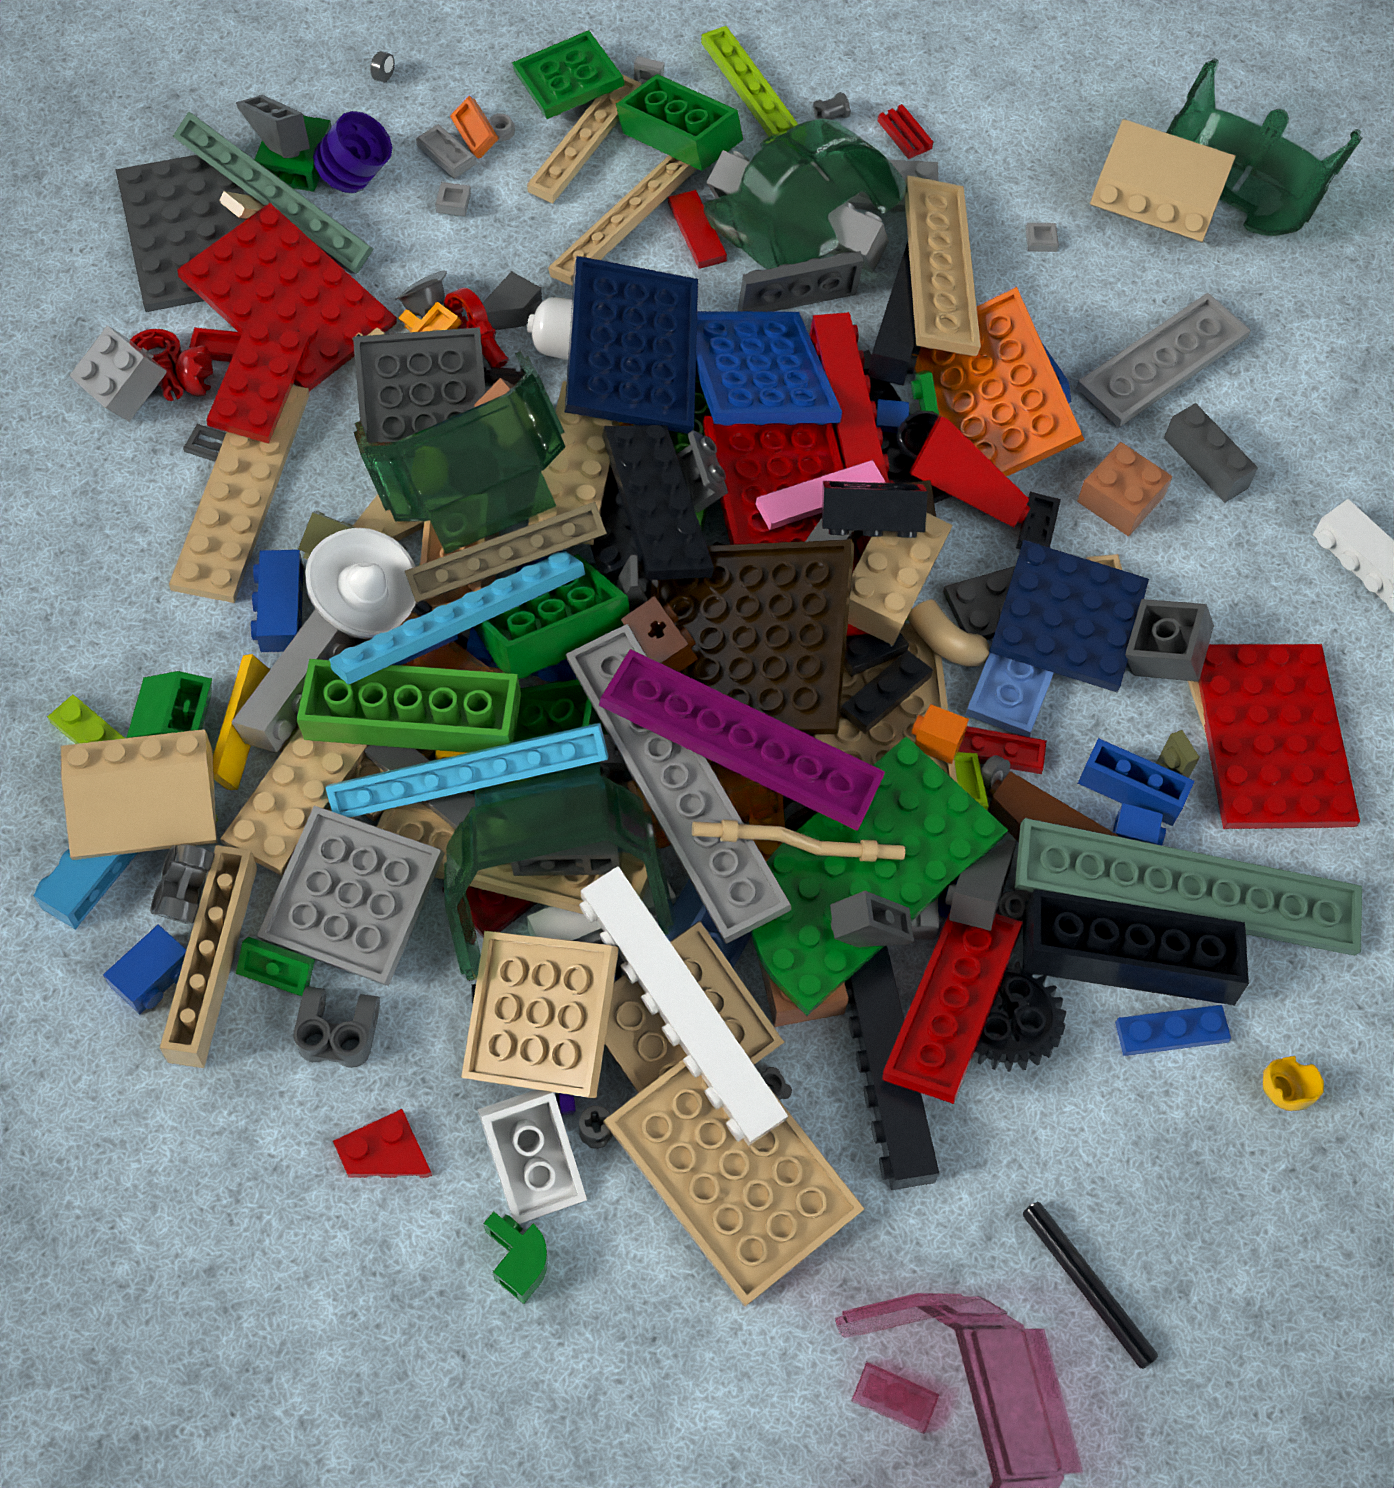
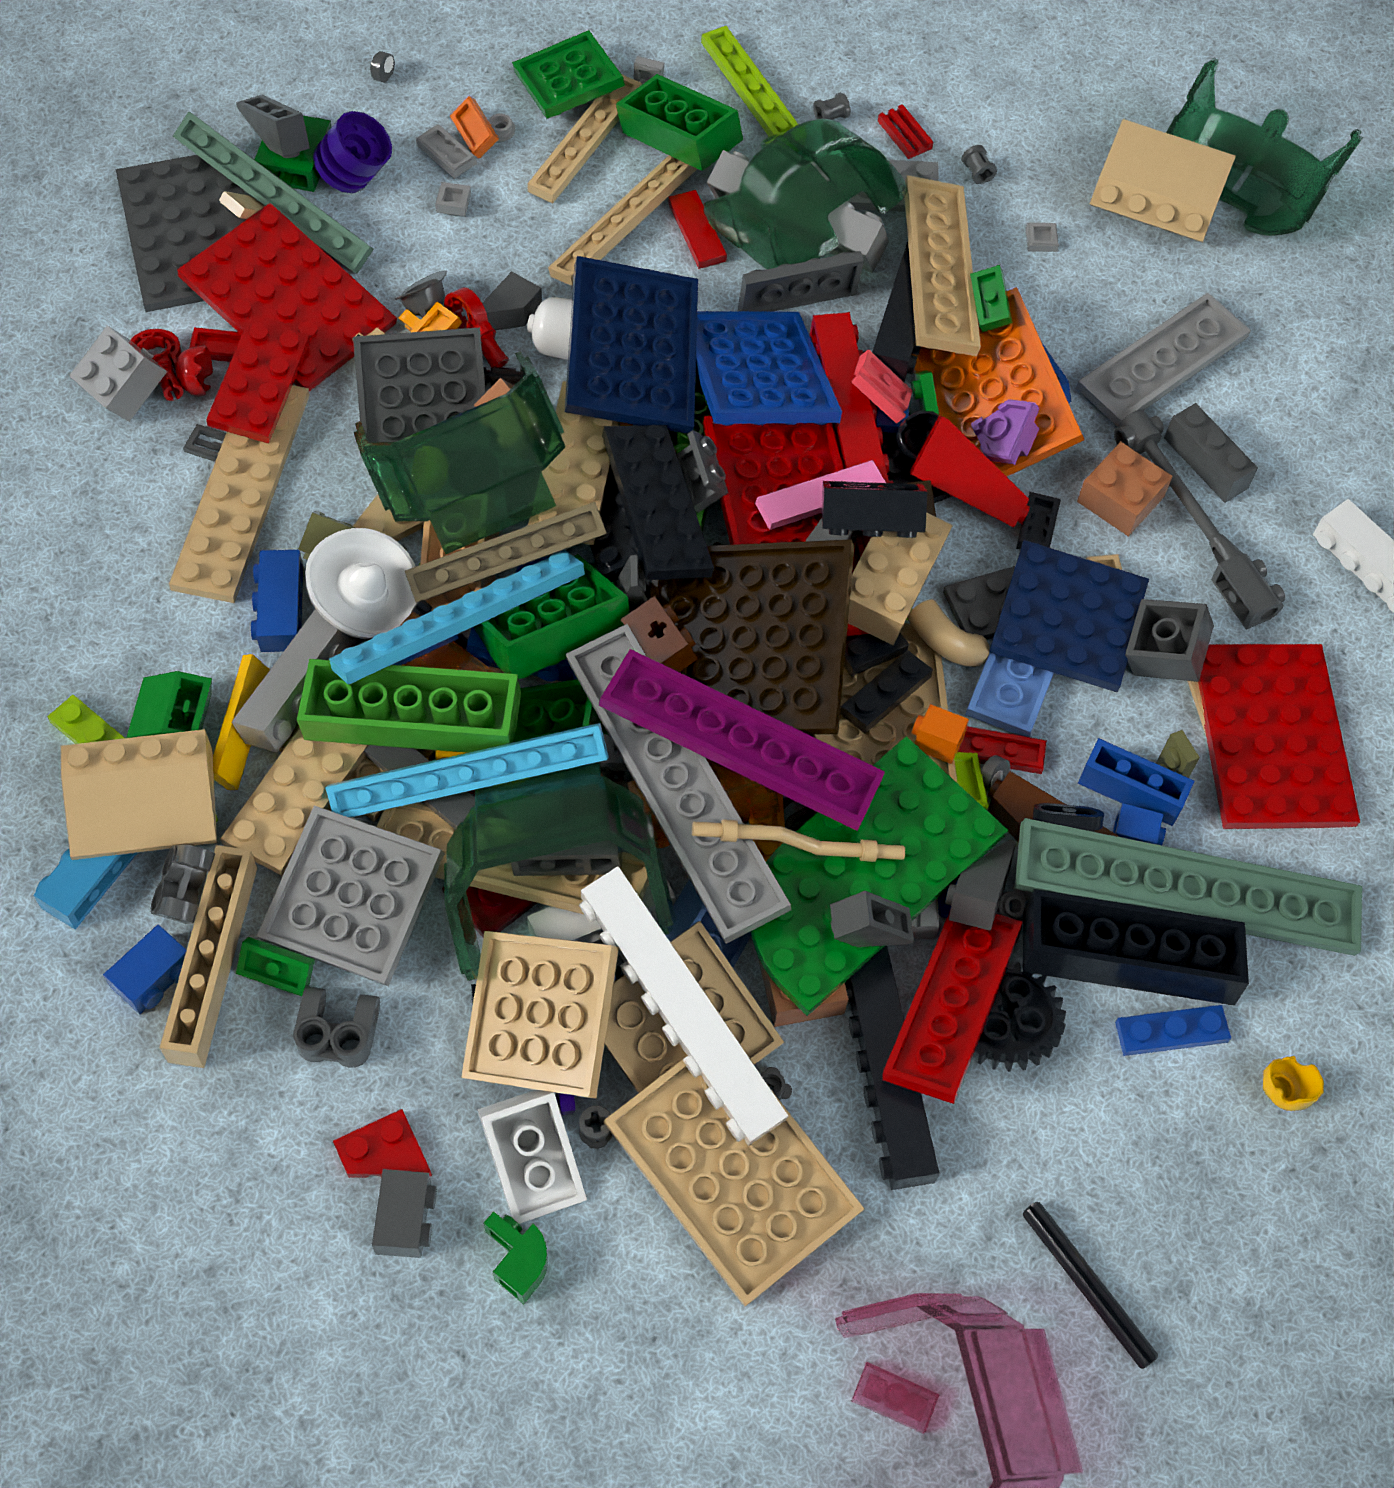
(402, 1213): none -> dark grey brick
(882, 386): none -> coral plate
(978, 163): none -> dark grey bush
(991, 298): none -> green plate
(1008, 431): none -> medium lavender plate
(1069, 815): none -> black plate
(1236, 575): none -> dark grey bar

